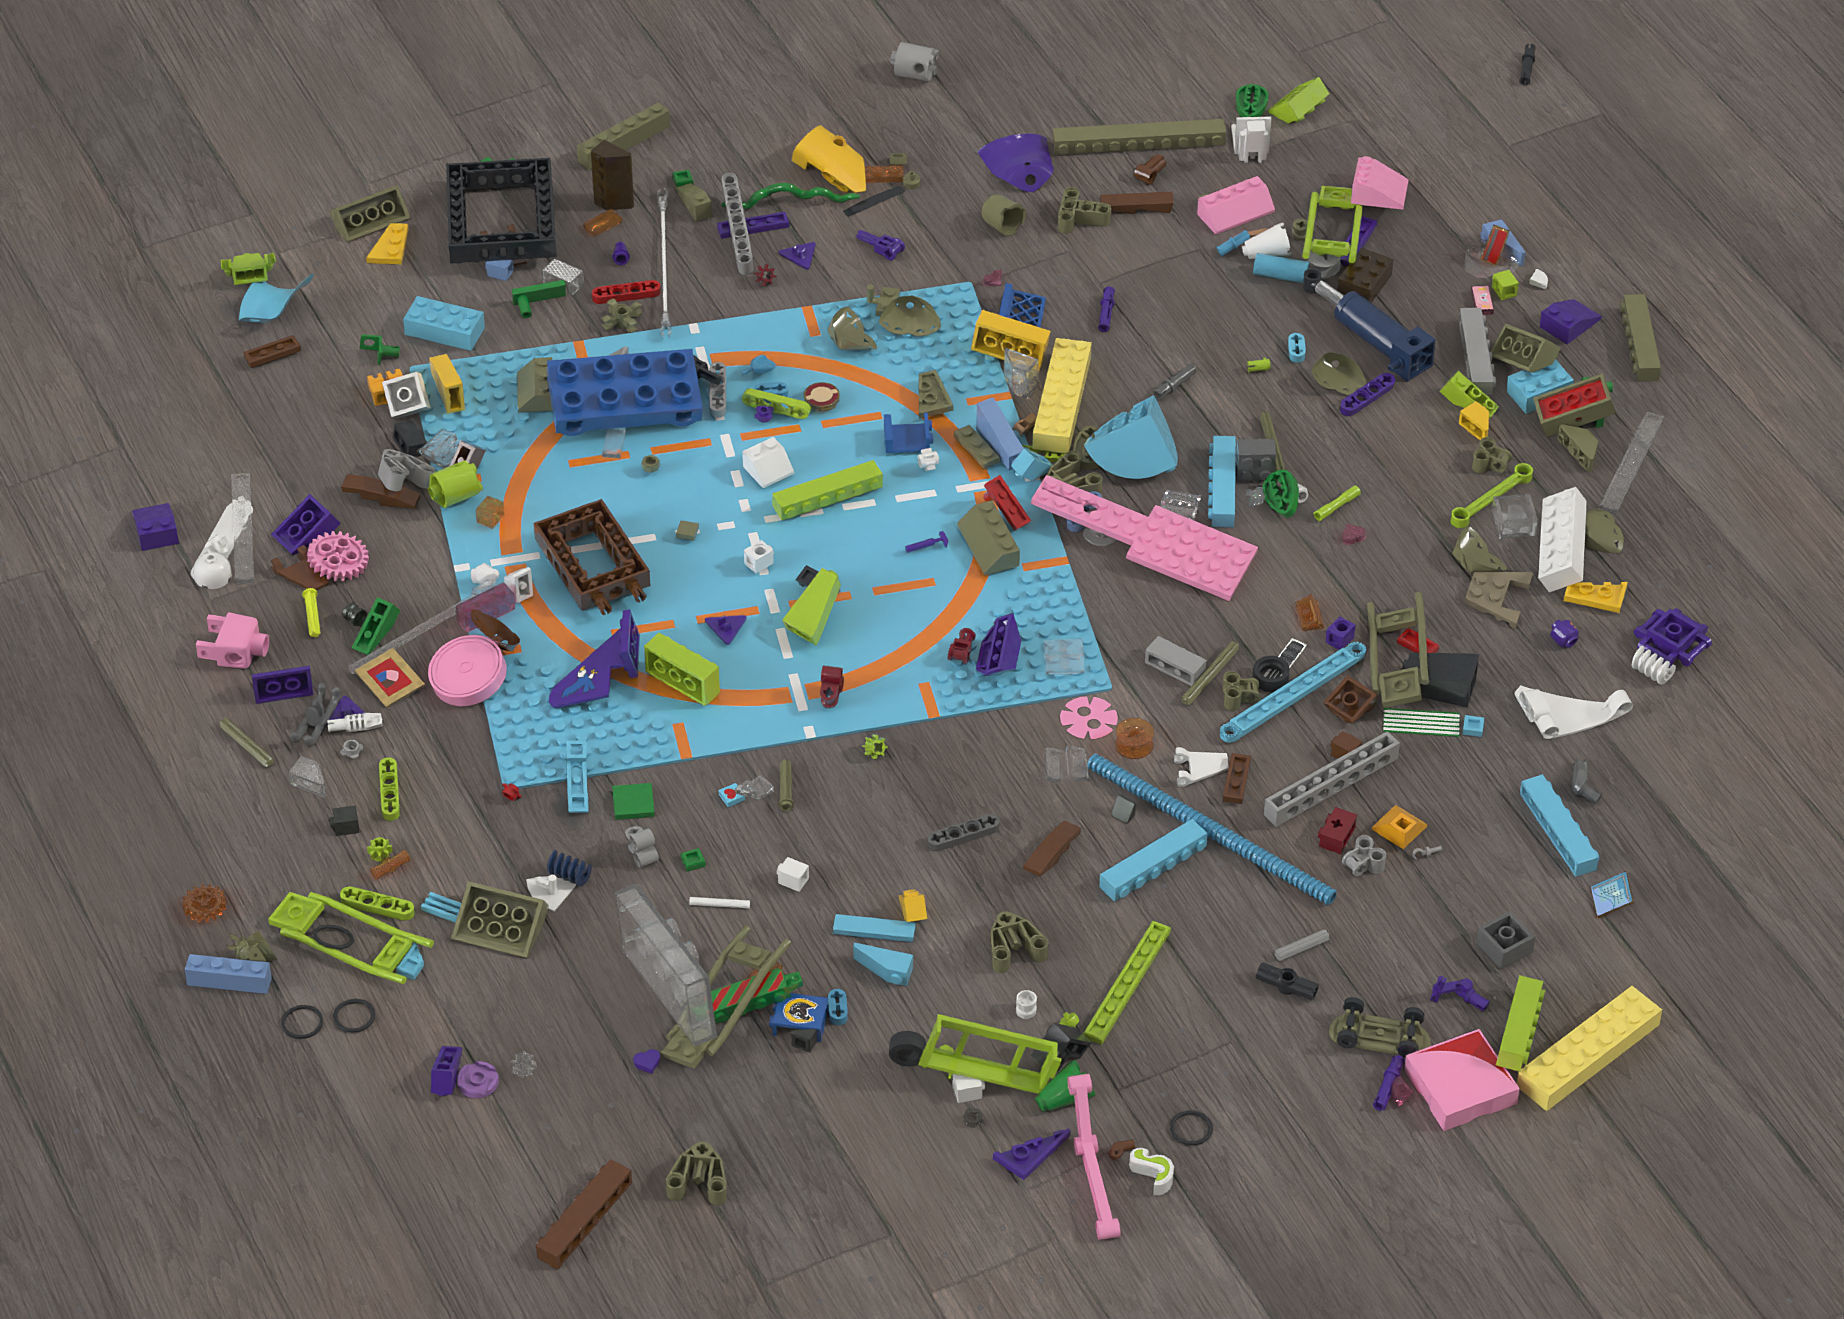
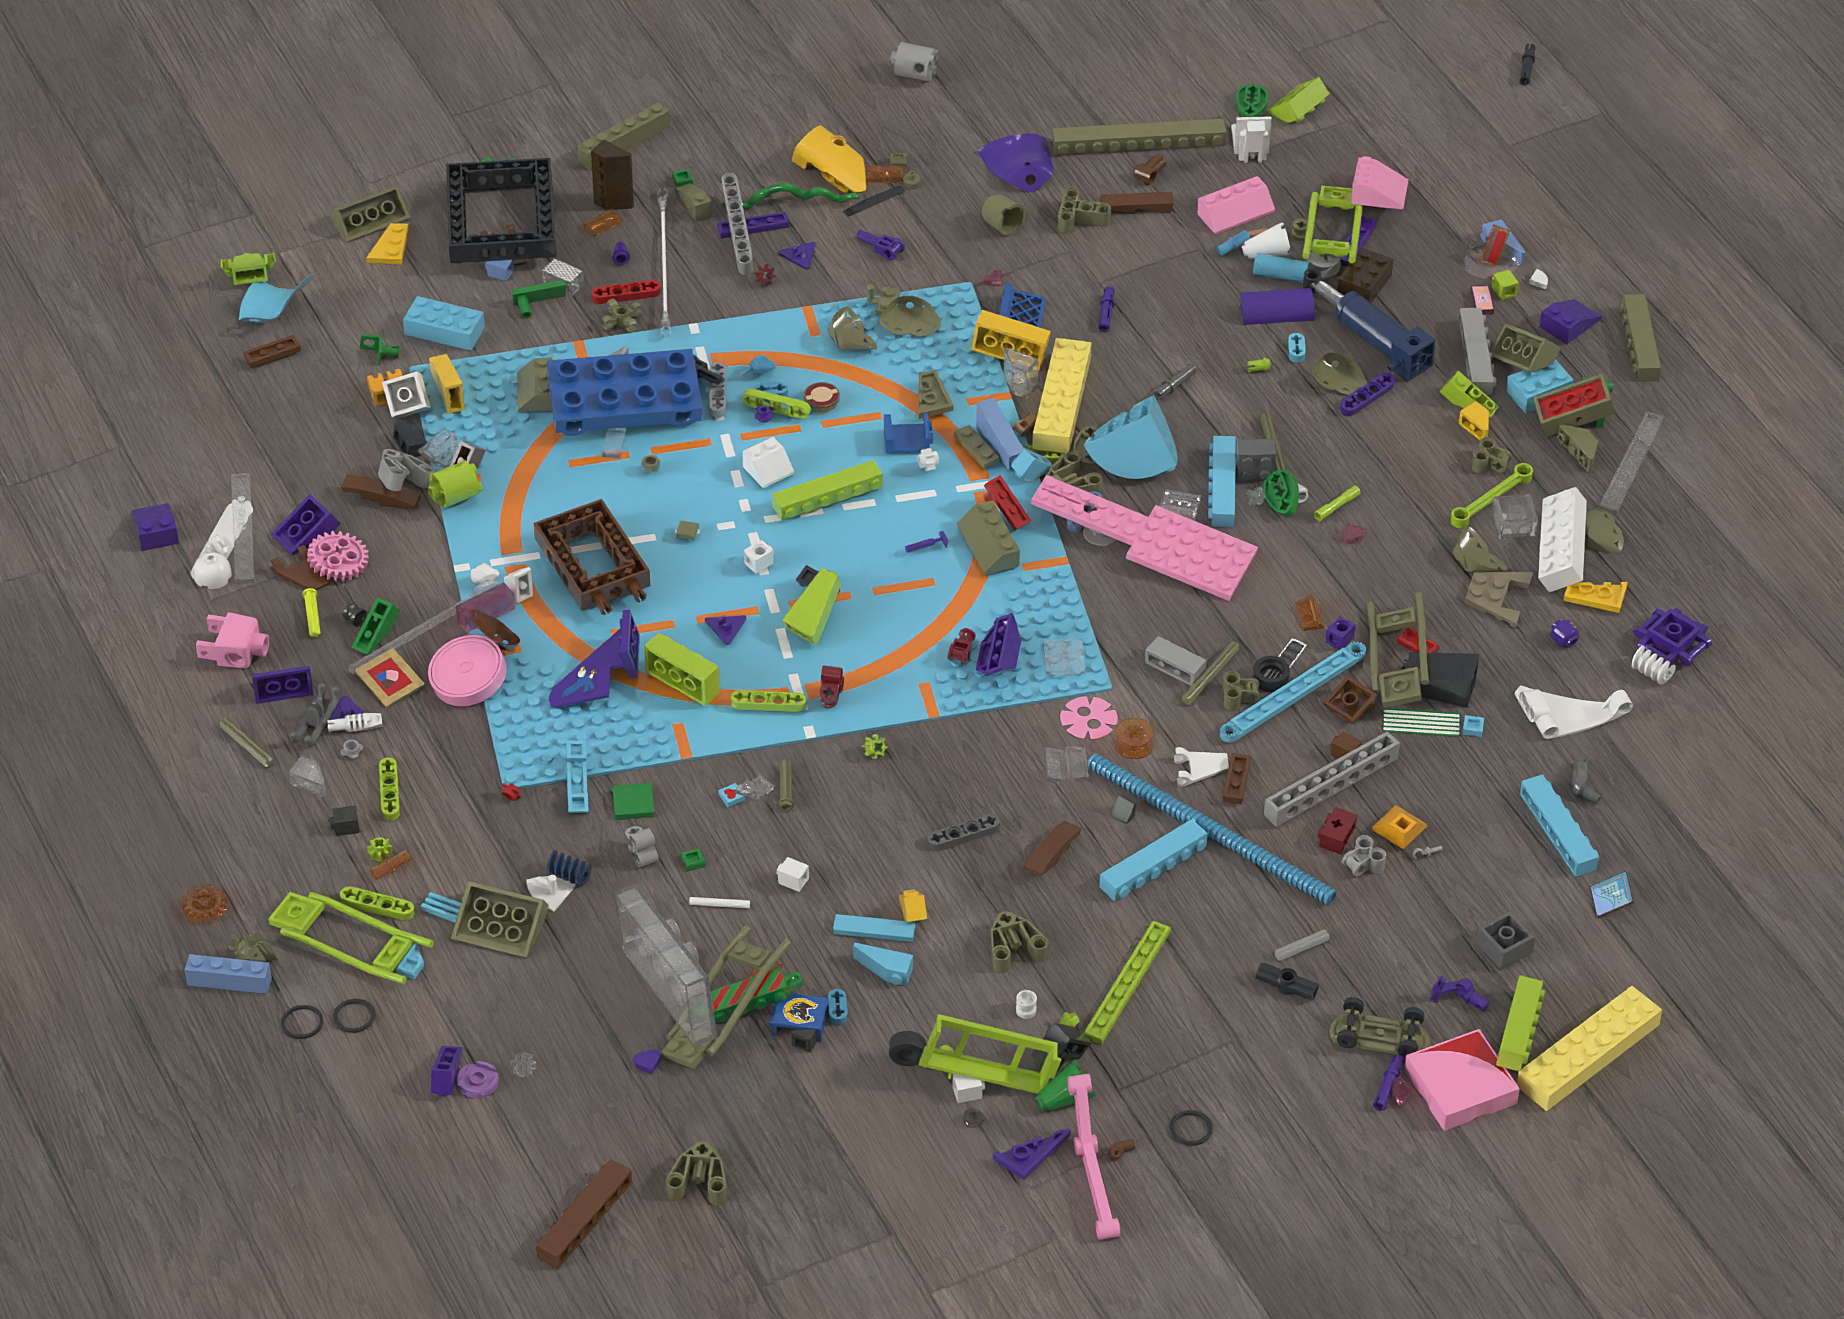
(331, 945): black piece -> none
(490, 512): clear orange brick -> none
(768, 704): none -> lime beam
(1154, 1166): white animal -> none
(1277, 306): none -> dark purple brick

